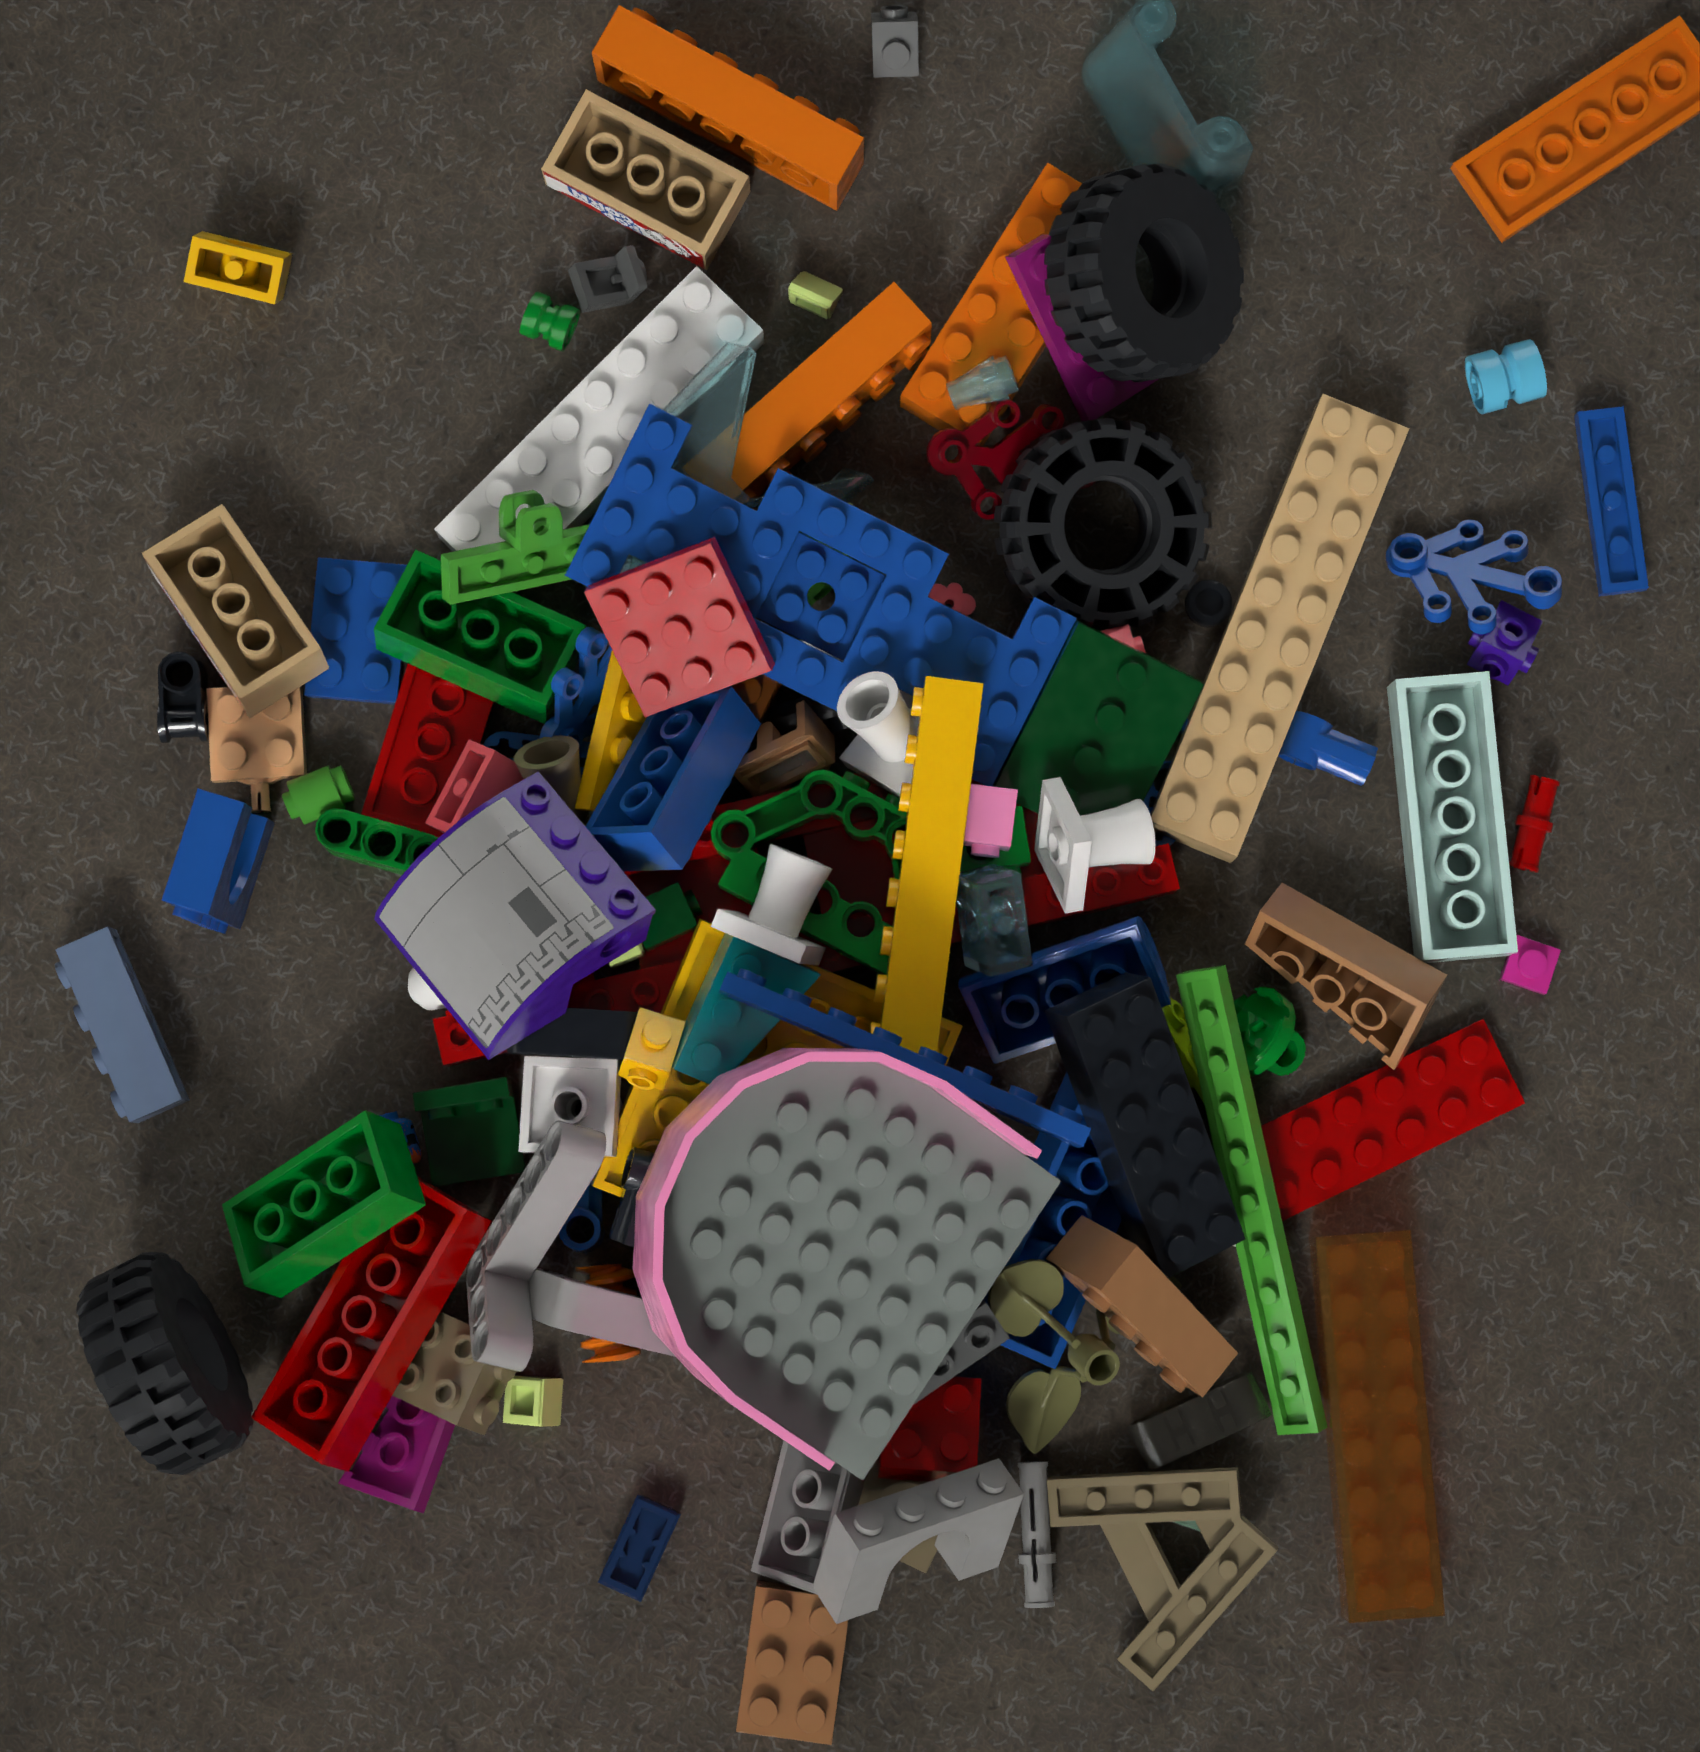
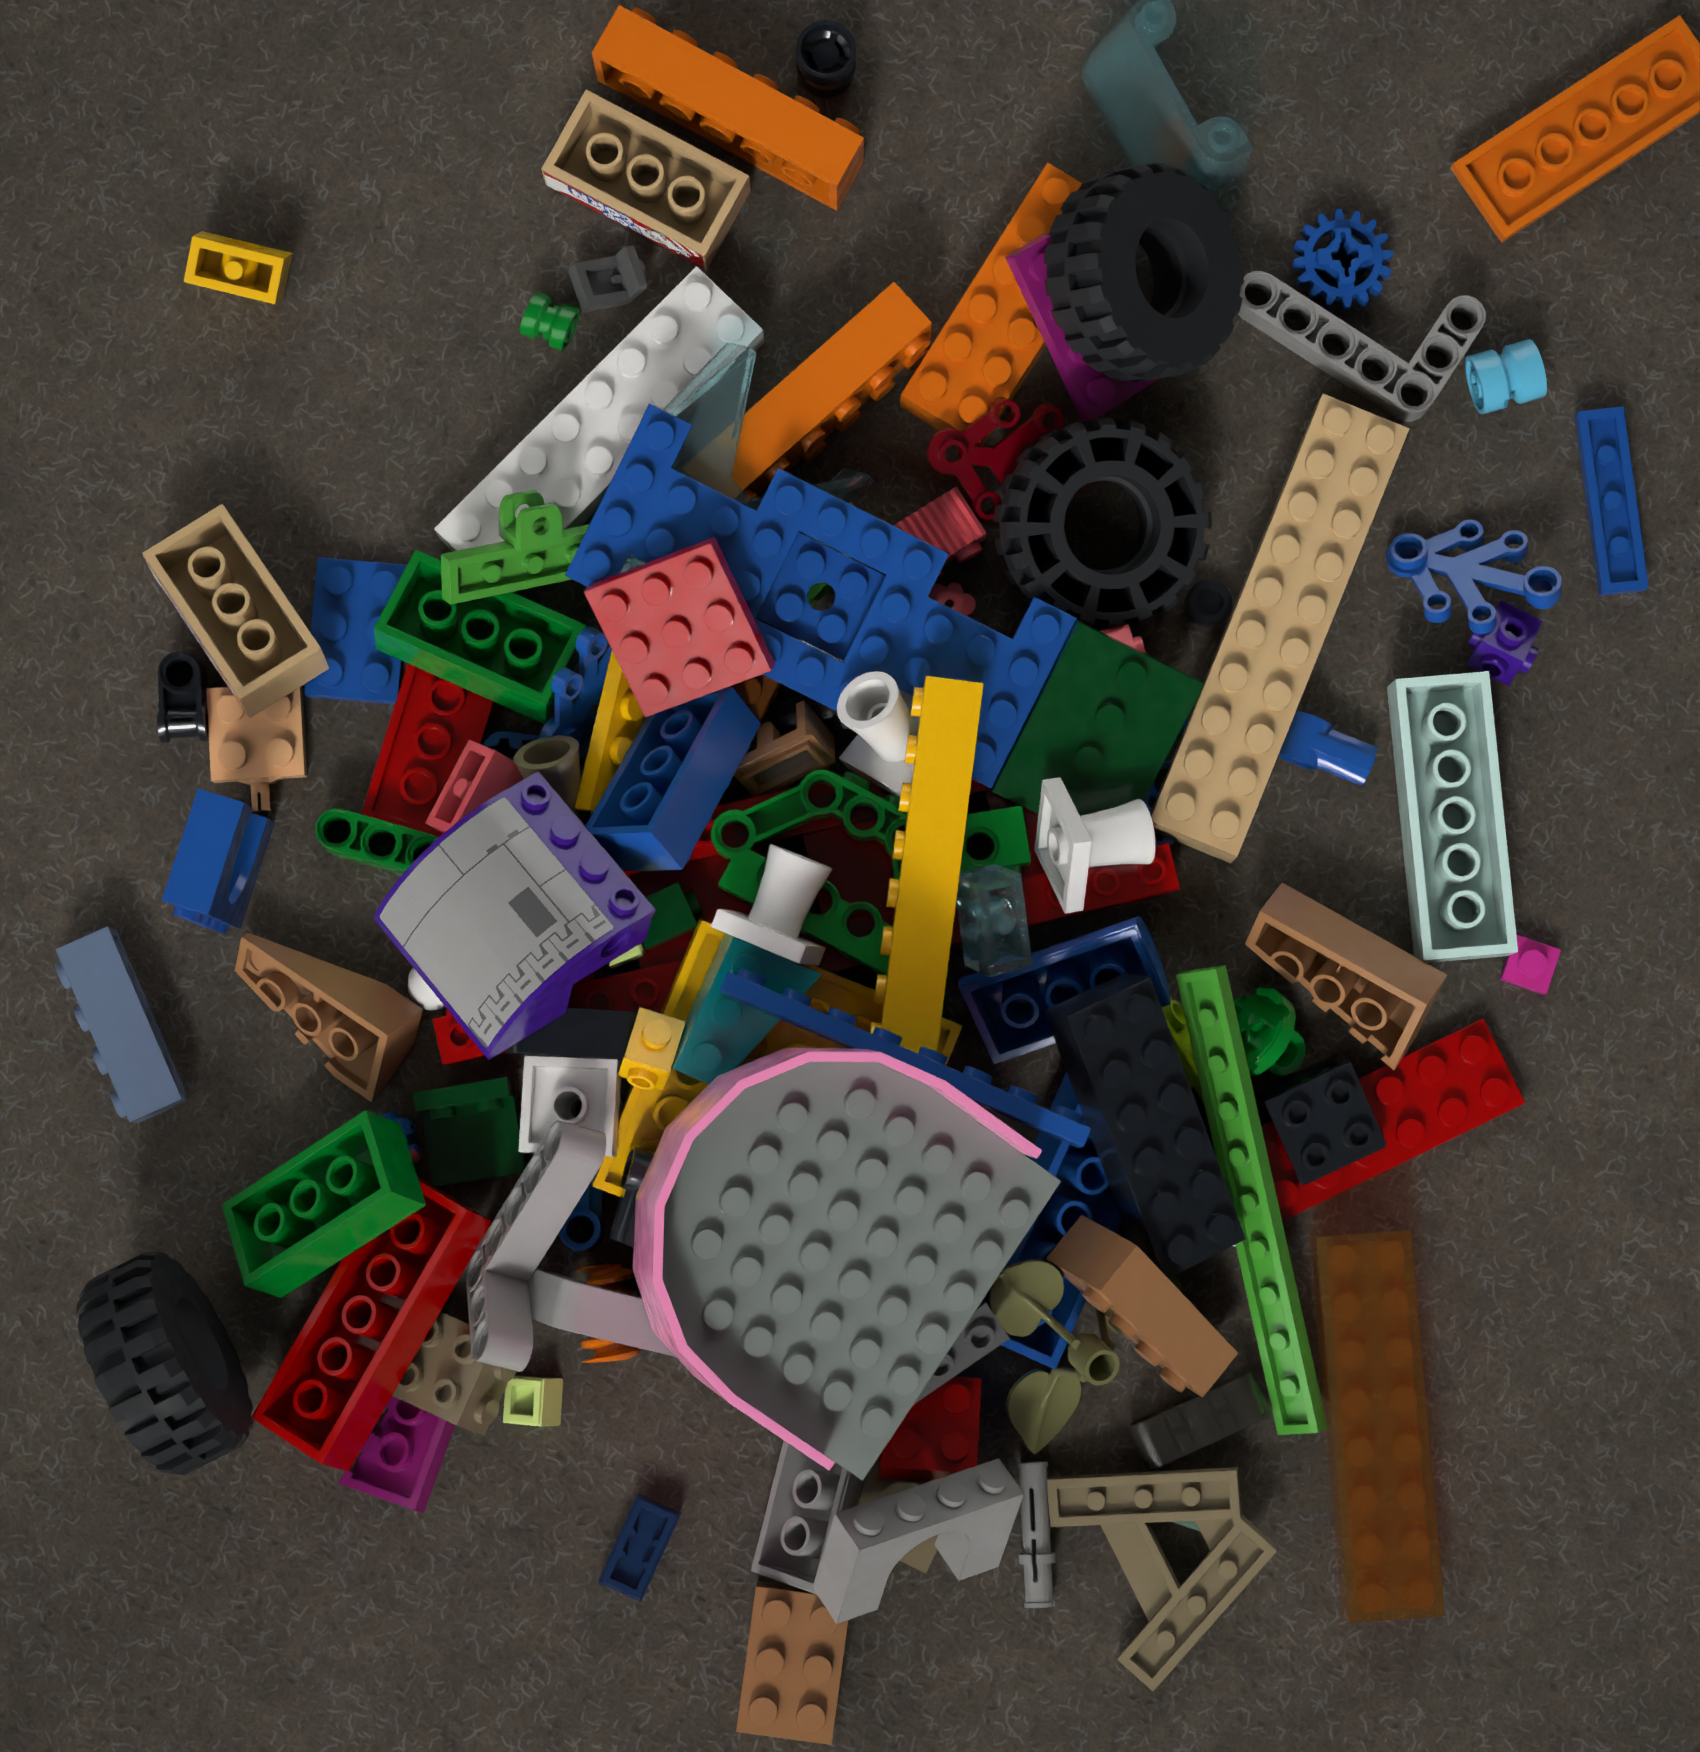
(317, 792): bright green brick -> none
(350, 1017): none -> medium nougat wedge
(814, 294): yellowish green slope -> none
(826, 58): none -> black wheel
(895, 42): dark grey bracket -> none
(948, 526): none -> coral brick
(983, 384): clear light blue cone -> none
(990, 820): bright pink brick -> none
(1321, 1117): none -> black bracket
(1361, 257): none -> blue gear
(1361, 349): none -> light grey beam
(1534, 823): red pin -> none

